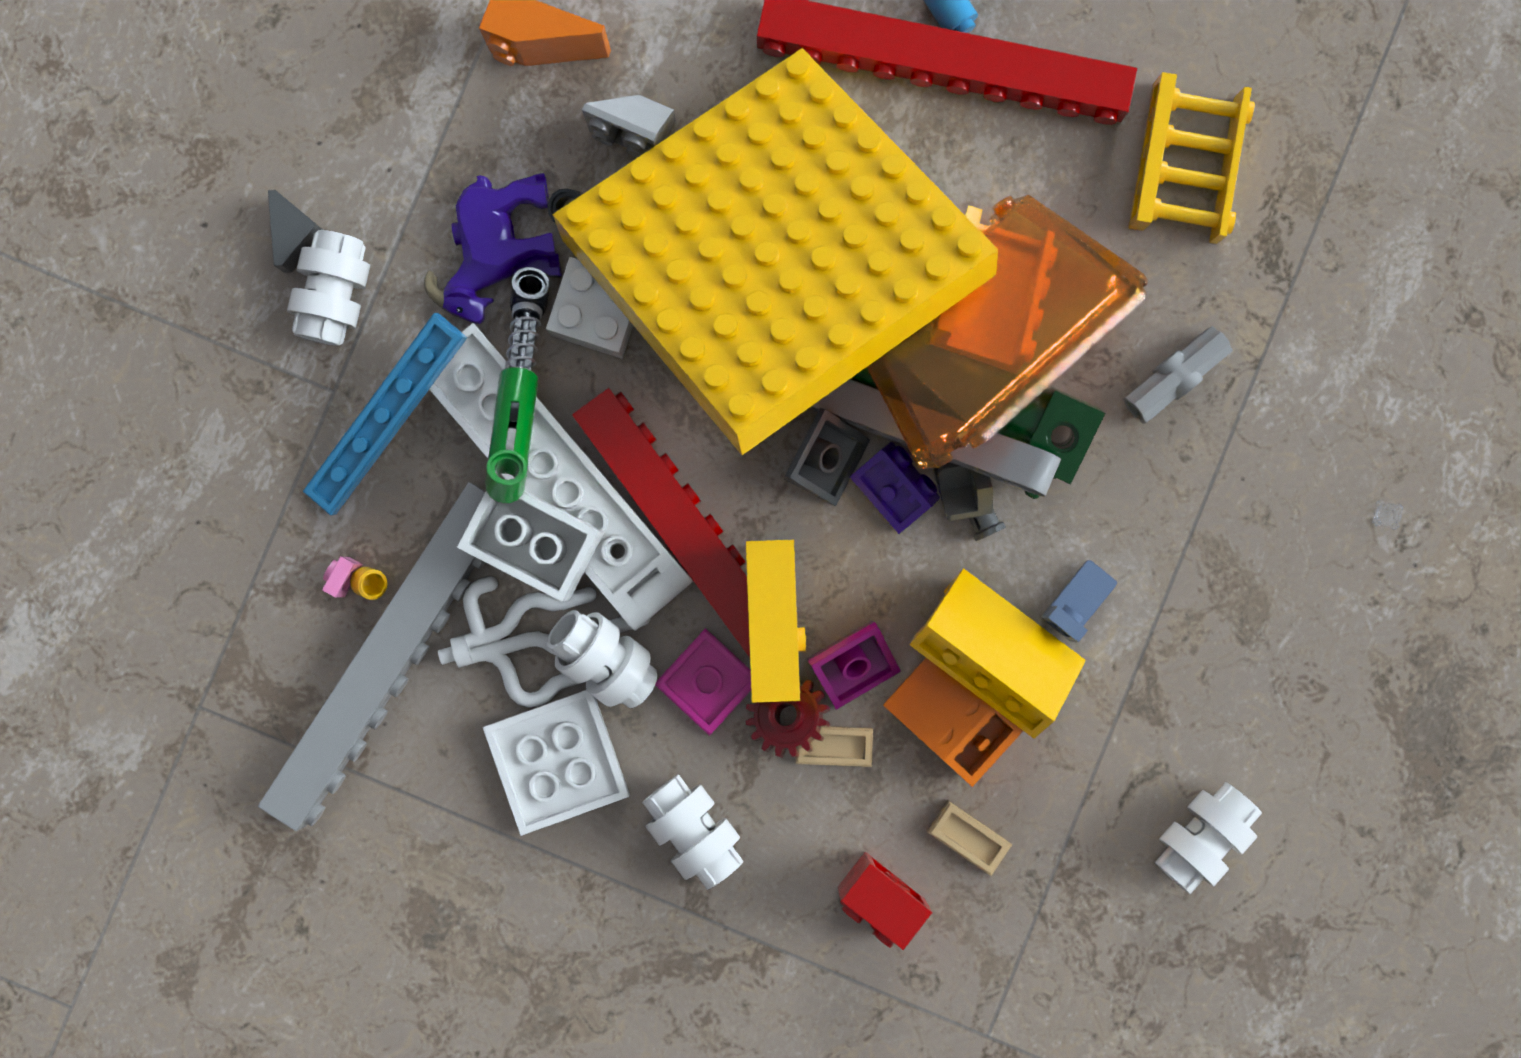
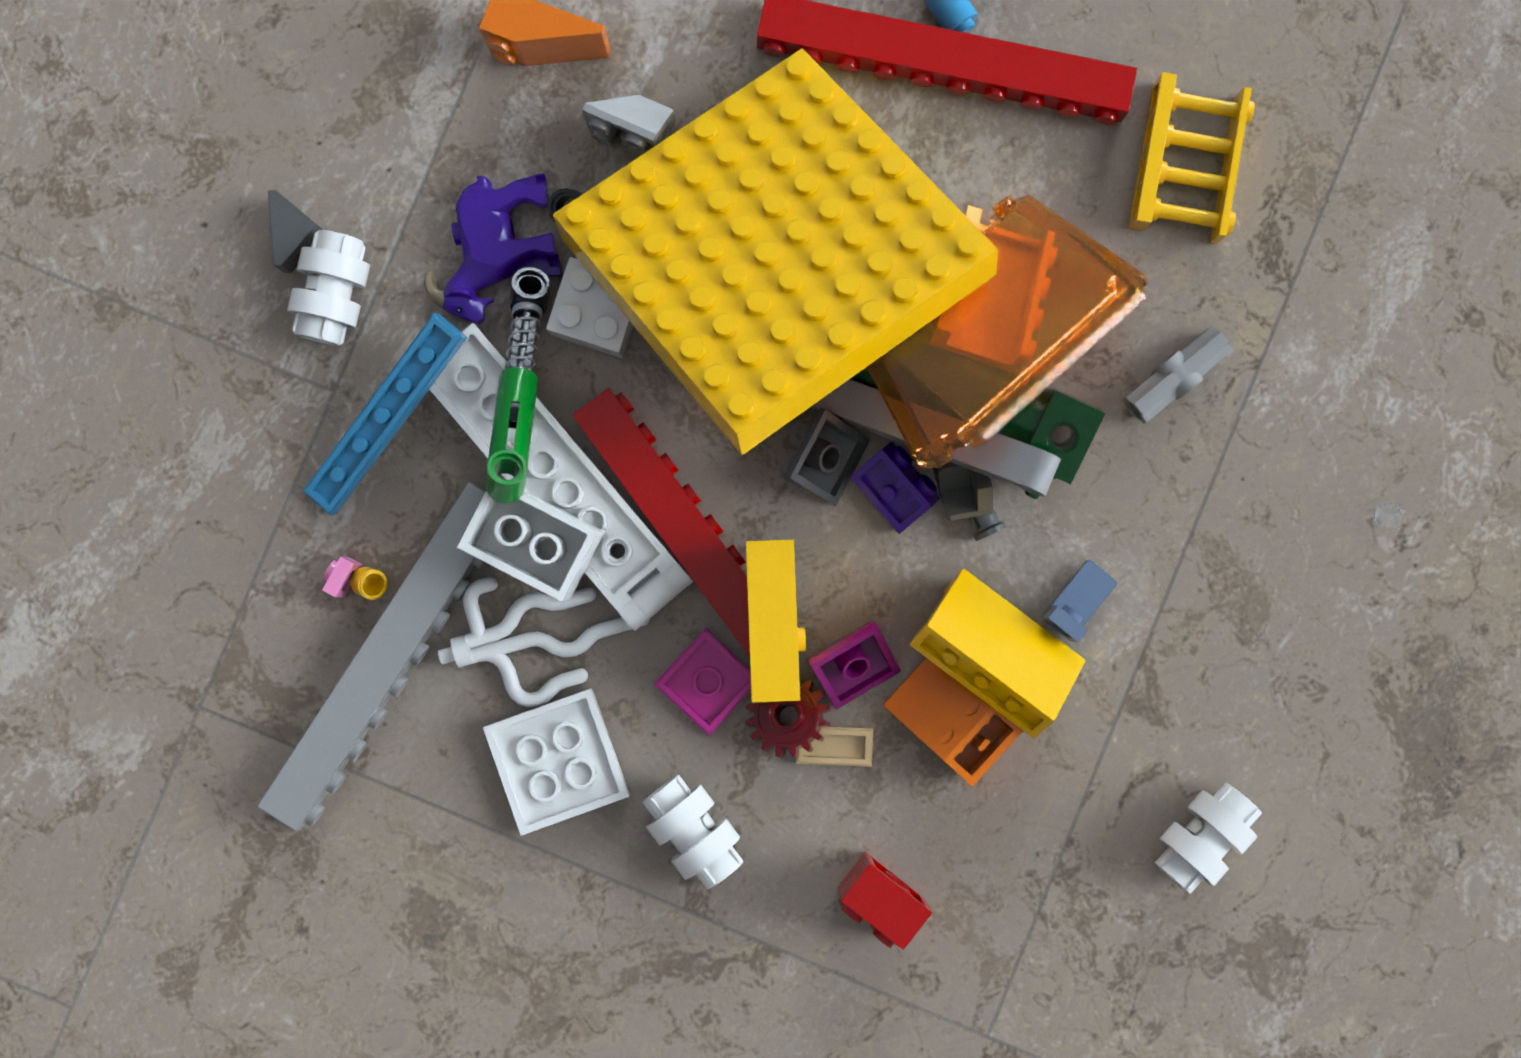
(593, 653): white piece -> none
(969, 838): tan tile -> none

